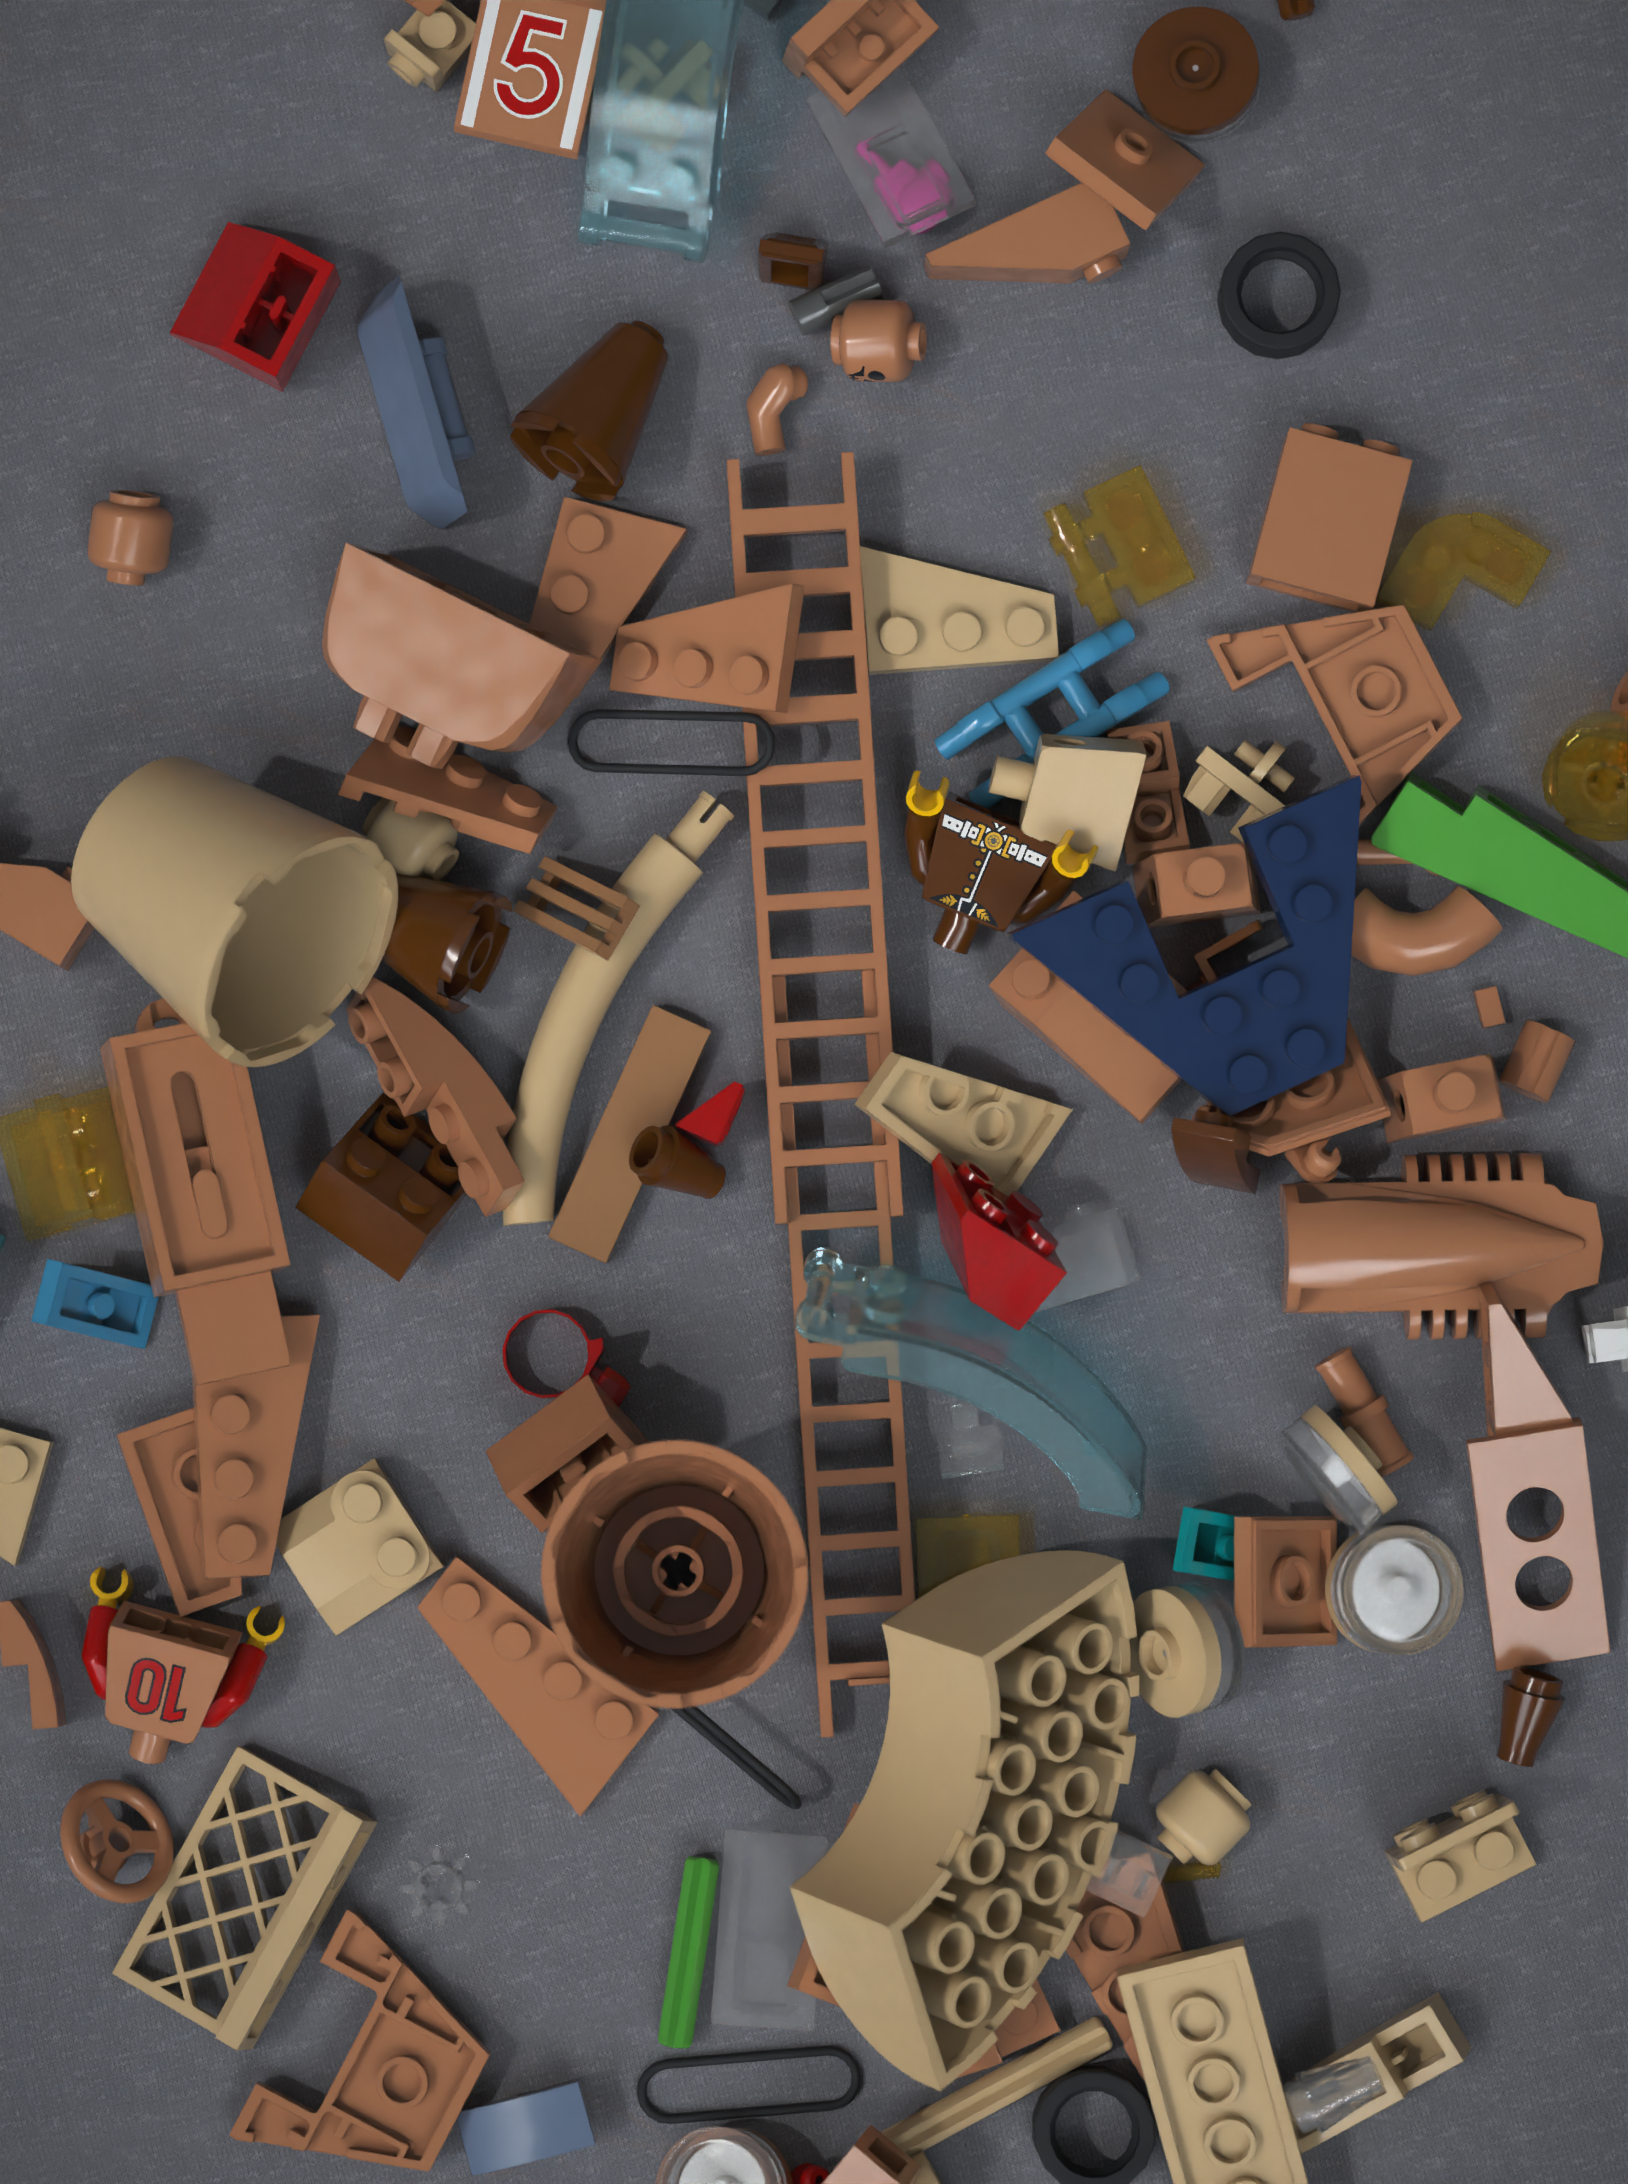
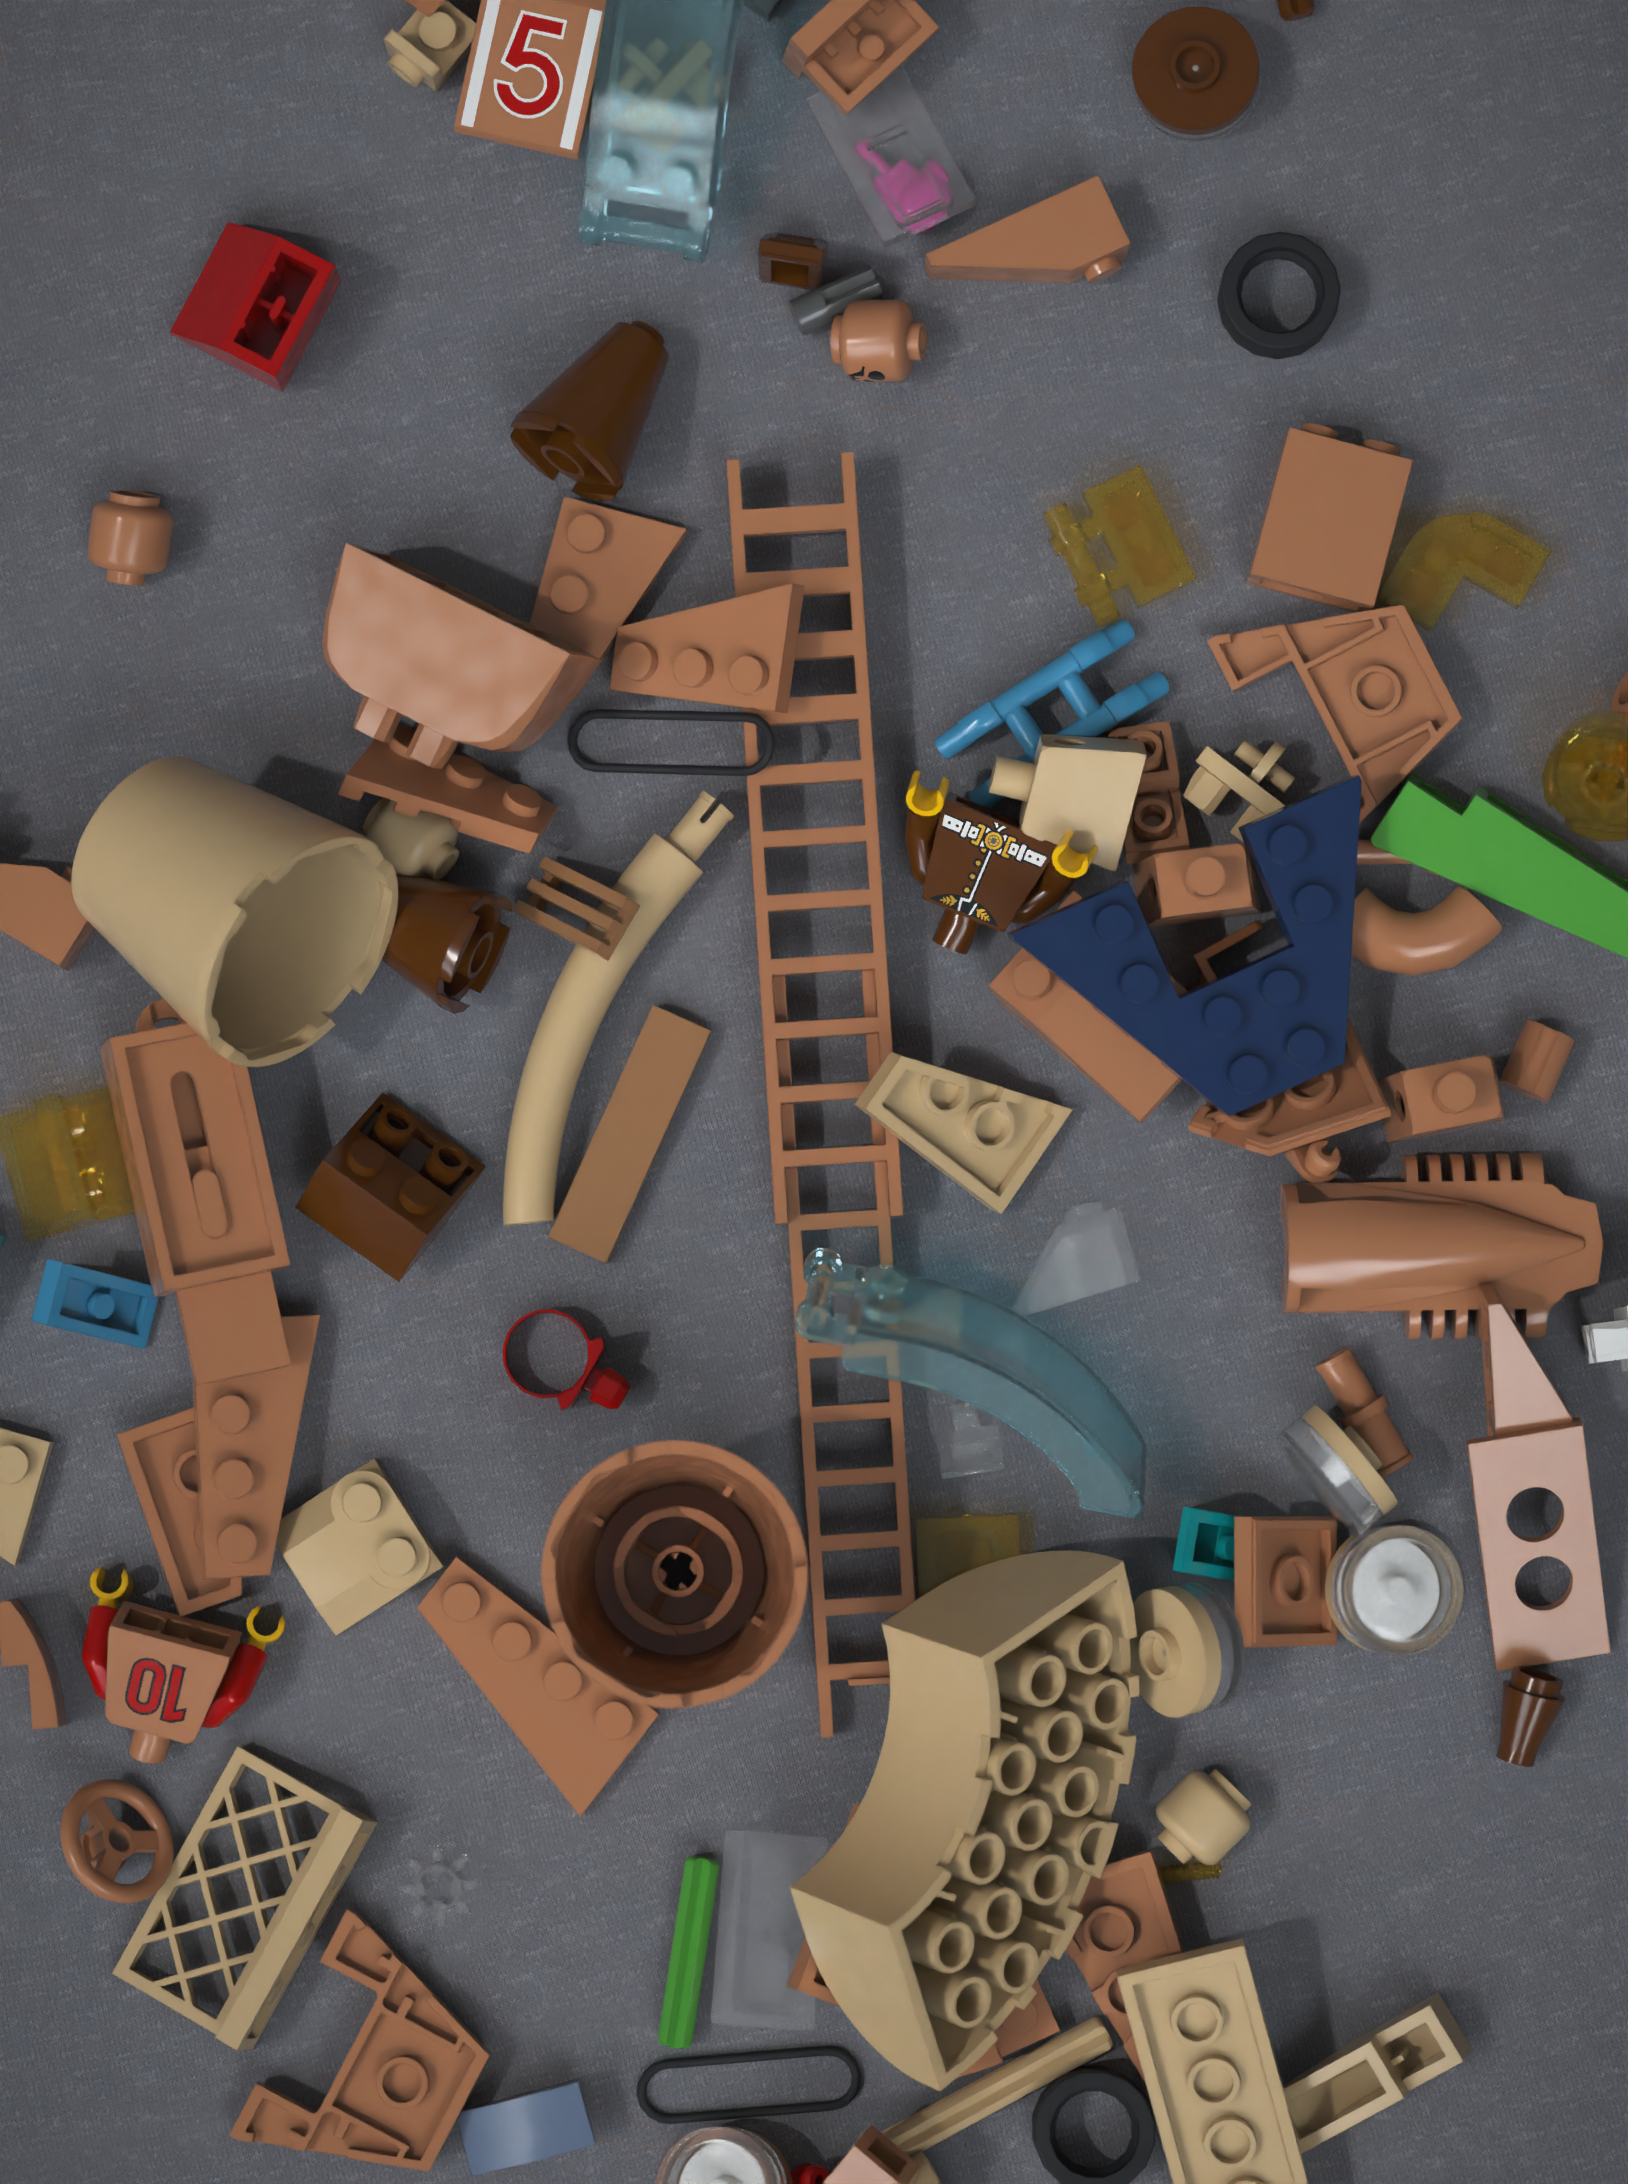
(416, 406): sand blue piece -> none
(433, 1071): nougat slope -> none
(558, 1447): nougat slope -> none
(674, 1163): reddish brown cone -> none
(715, 1117): red slope -> none
(739, 1755): black piece -> none
(767, 402): nougat arm -> none
(949, 618): tan wing -> none
(994, 1242): red slope -> none
(1124, 159): nougat plate -> none
(1131, 1874): clear tile -> none
(1214, 1152): reddish brown slope -> none
(1332, 2092): clear cone -> none
(1460, 1855): tan bracket -> none
(1489, 1007): nougat piece -> none

